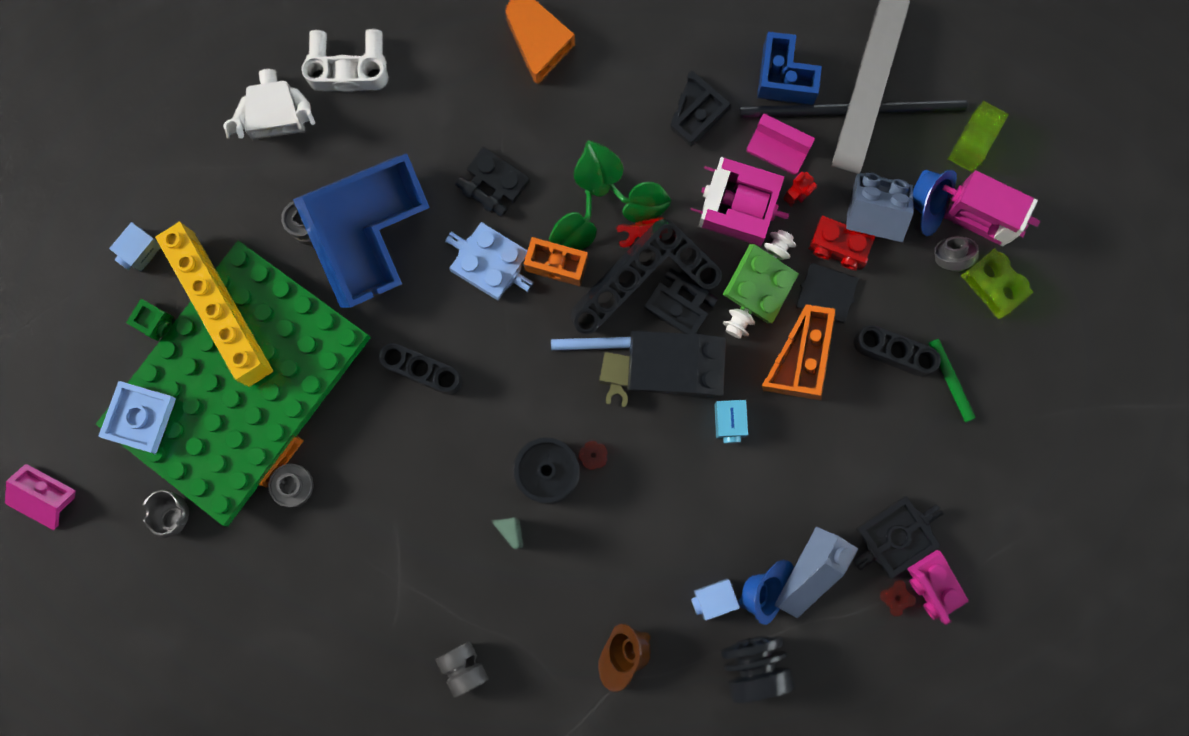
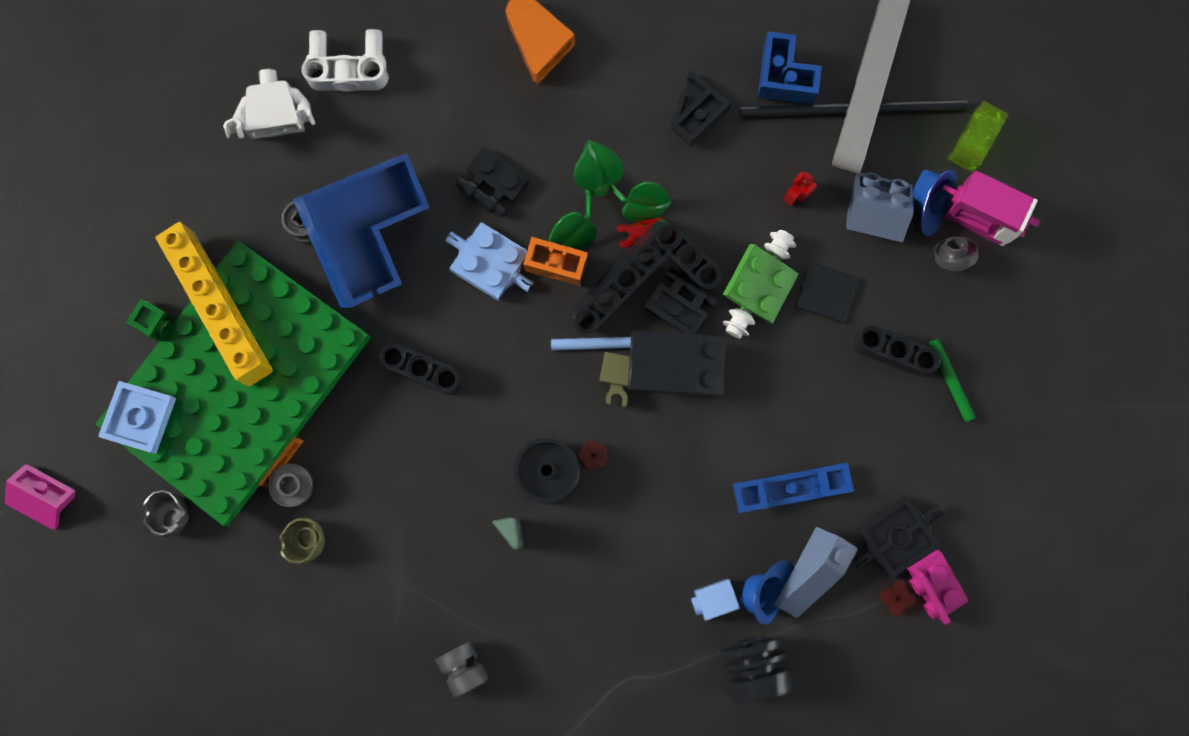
(135, 248): light blue brick -> none
(302, 541): none -> olive hair
(623, 656): reddish brown piece -> none
(731, 420): medium azure brick -> none
(749, 203): dark pink piece -> none
(780, 144): dark pink panel -> none
(793, 487): none -> blue slope
(804, 358): orange wedge -> none
(836, 242): red bracket -> none
(991, 288): clear neon green brick -> none

